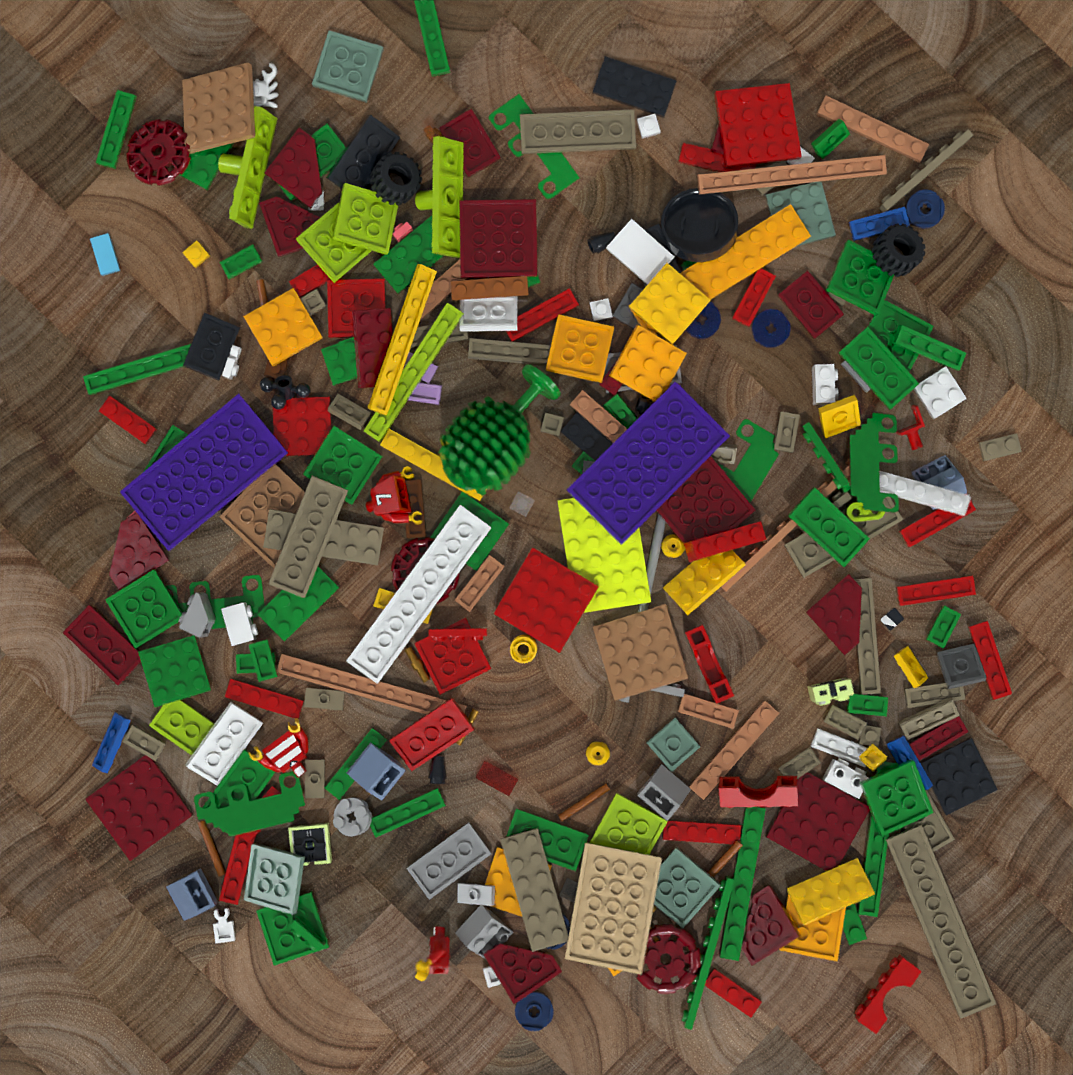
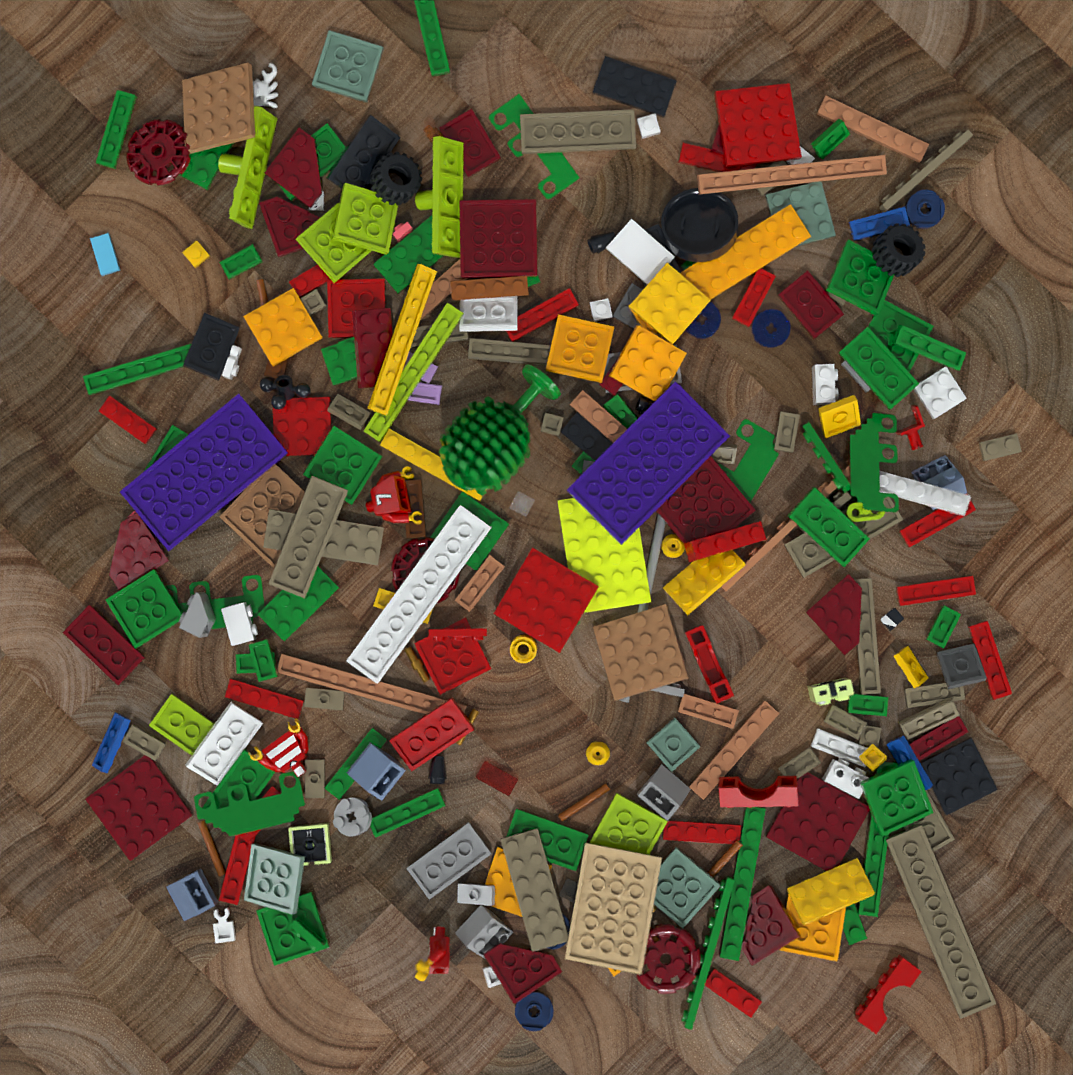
(174, 671): green plate -> none

